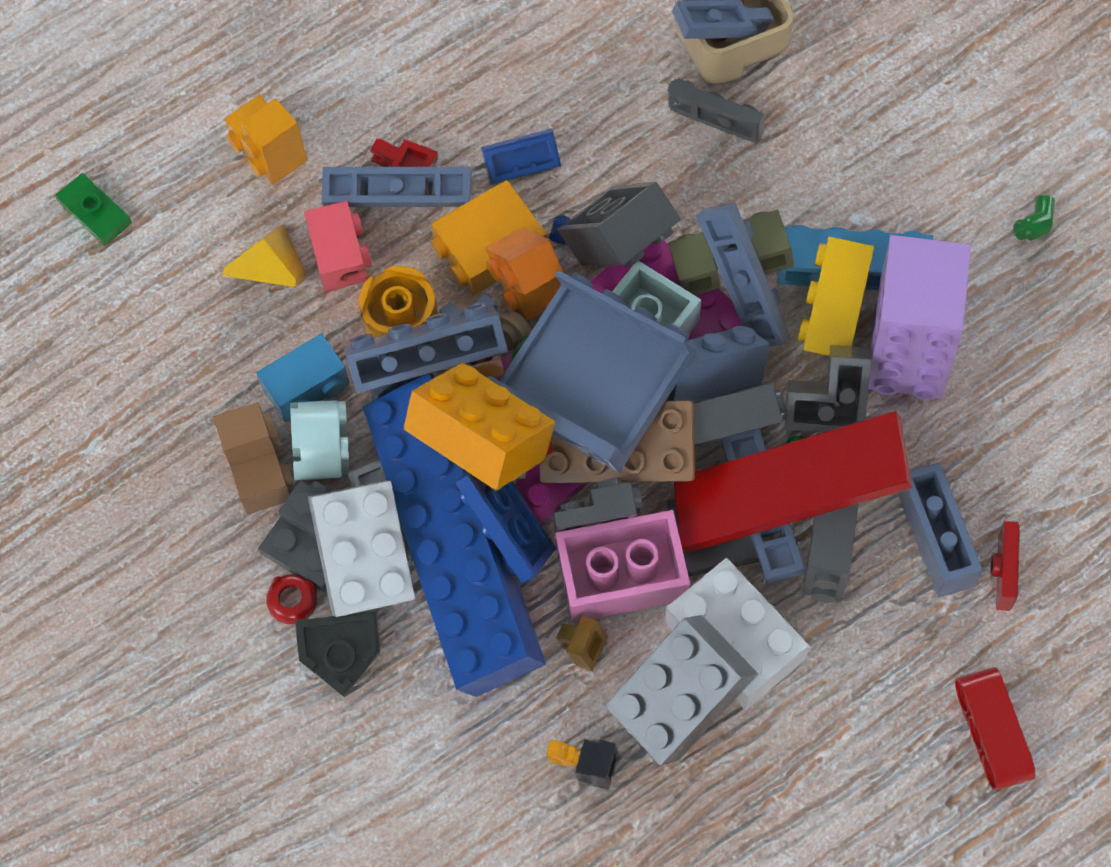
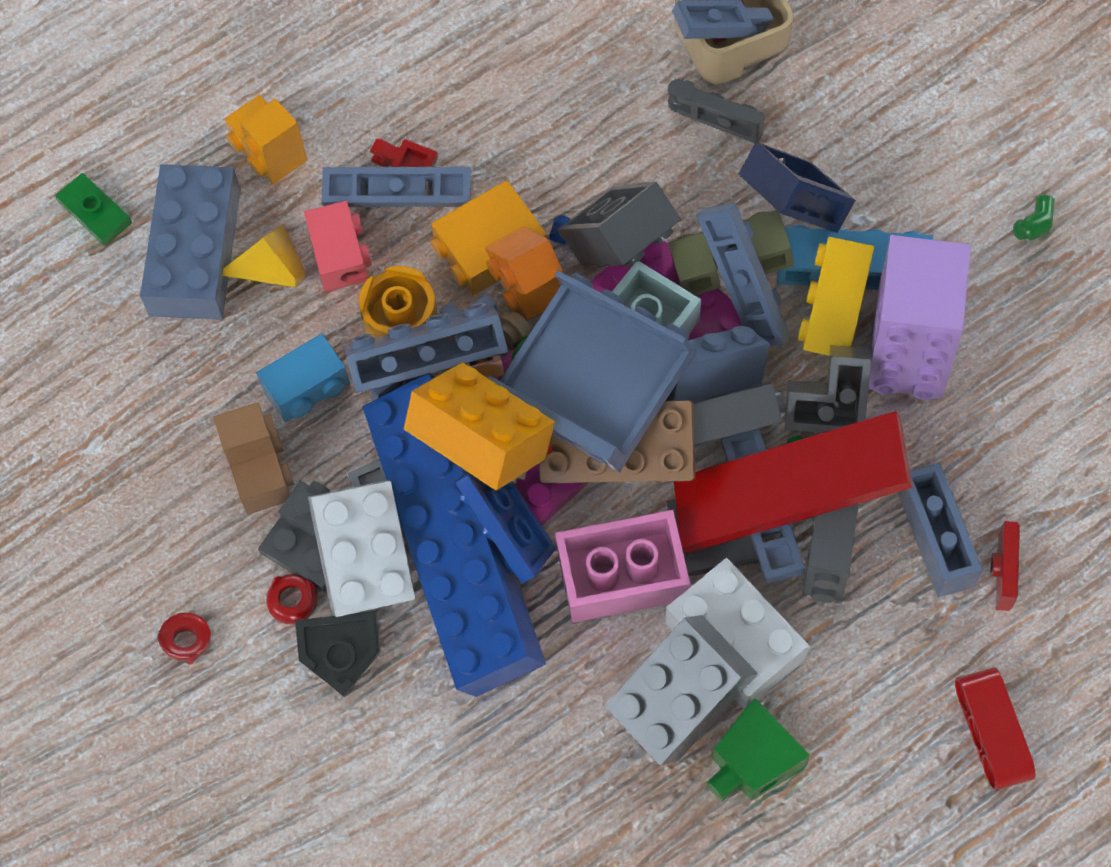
(180, 623): none -> red piece
(190, 242): none -> sand blue brick
(319, 440): light aqua brick -> none
(521, 156): blue plate -> none
(583, 642): pearl gold tile -> none
(593, 762): black piece -> none
(607, 504): dark grey plate -> none
(755, 755): none -> green torso
(796, 187): none -> dark blue window

